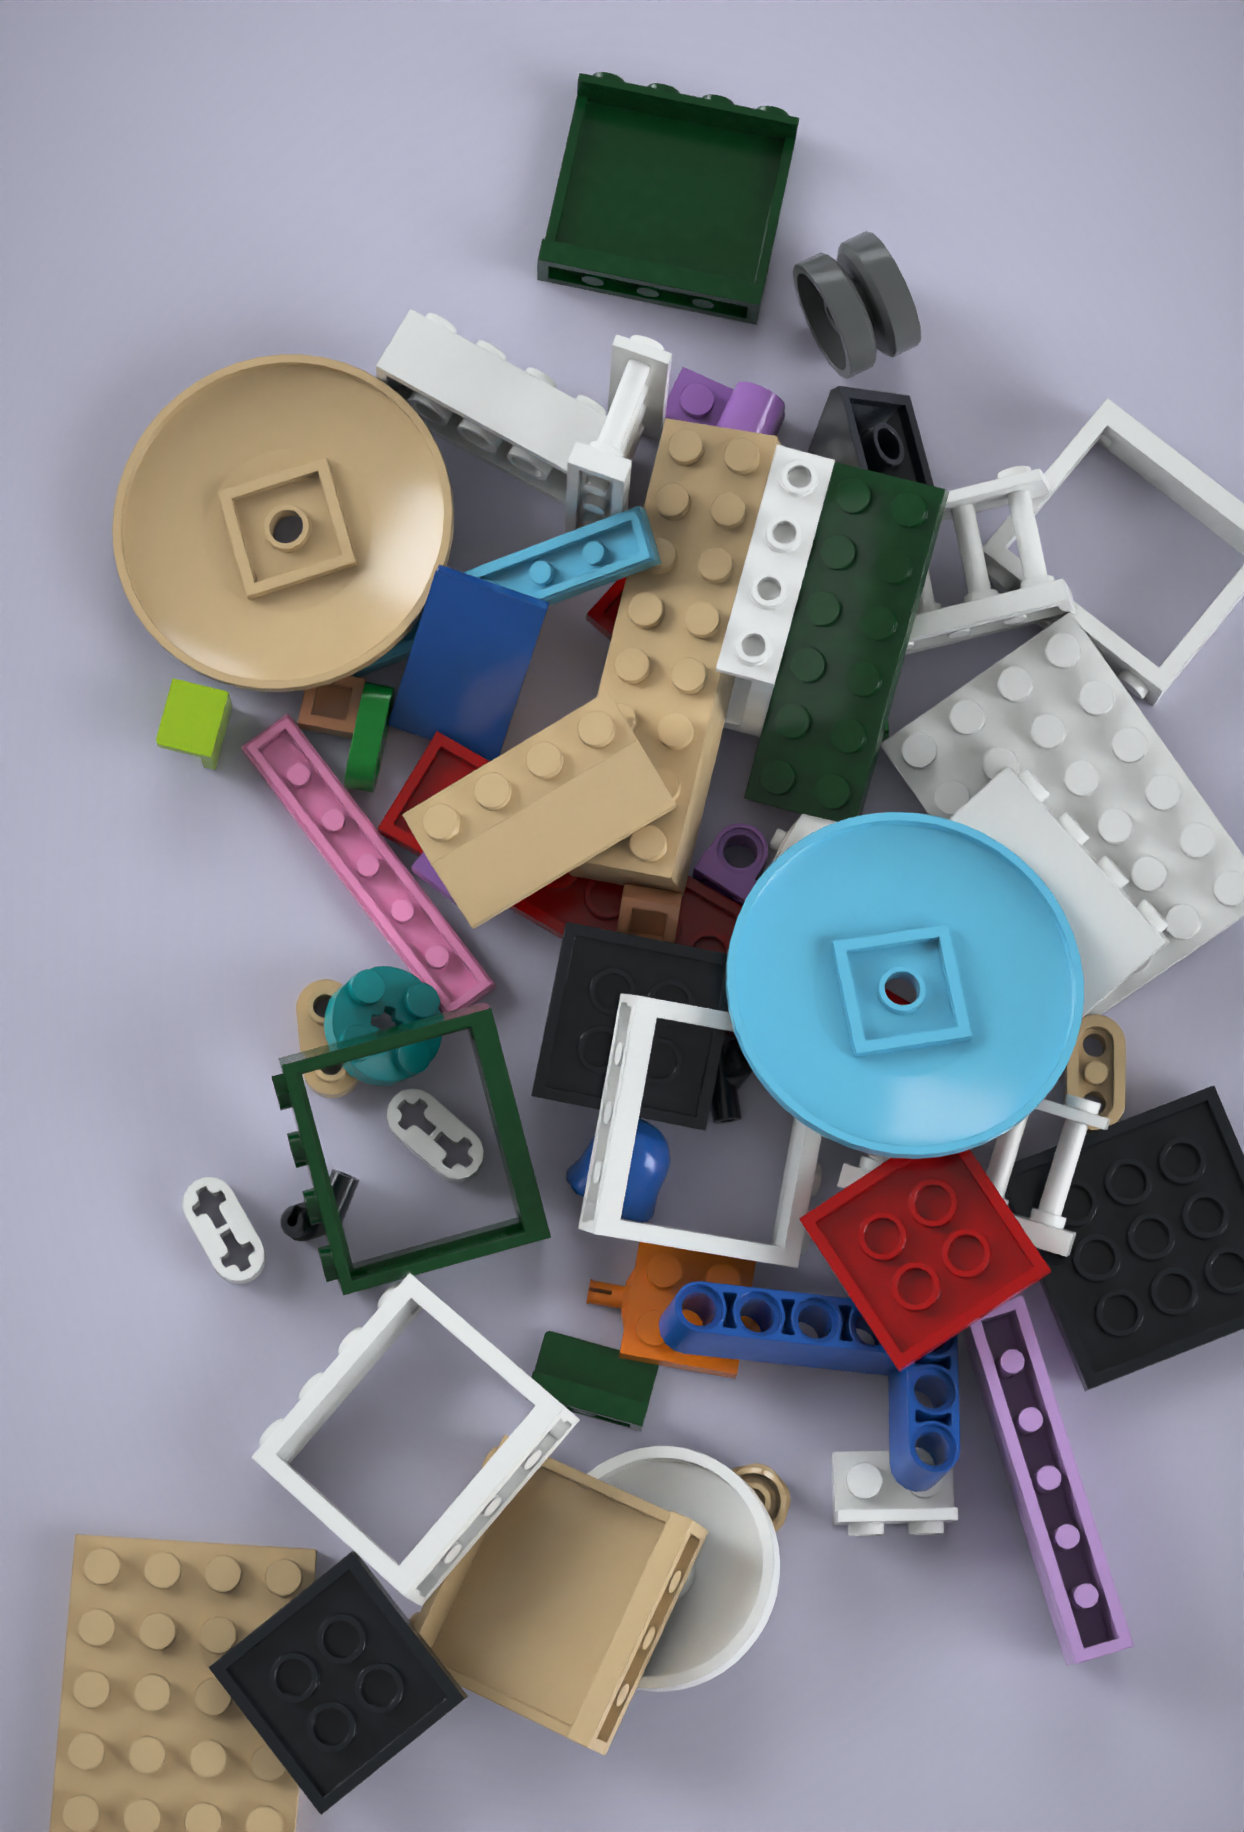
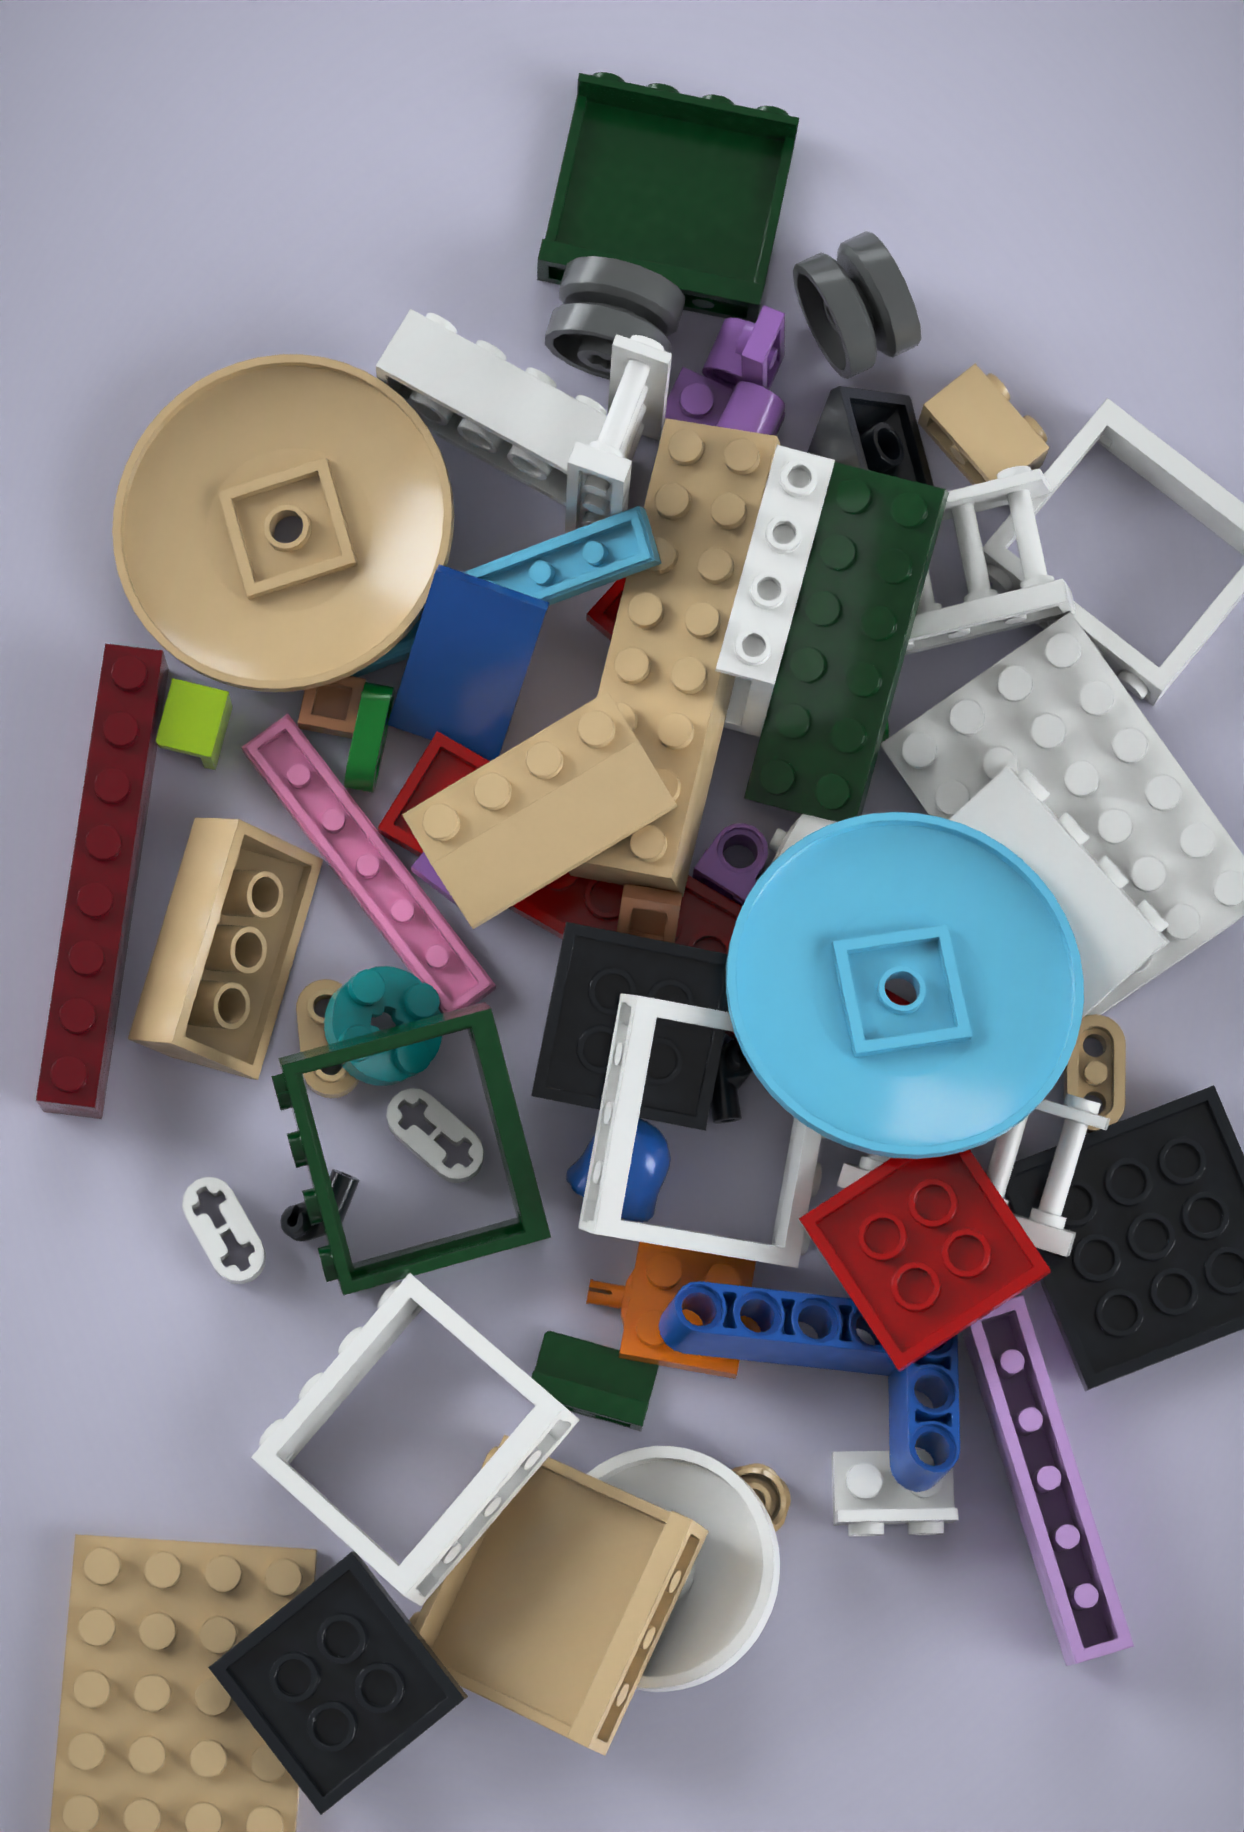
(102, 882): none -> dark red brick
(226, 947): none -> tan slope
(605, 300): none -> dark grey wheel
(748, 350): none -> medium lavender plate
(982, 428): none -> tan brick

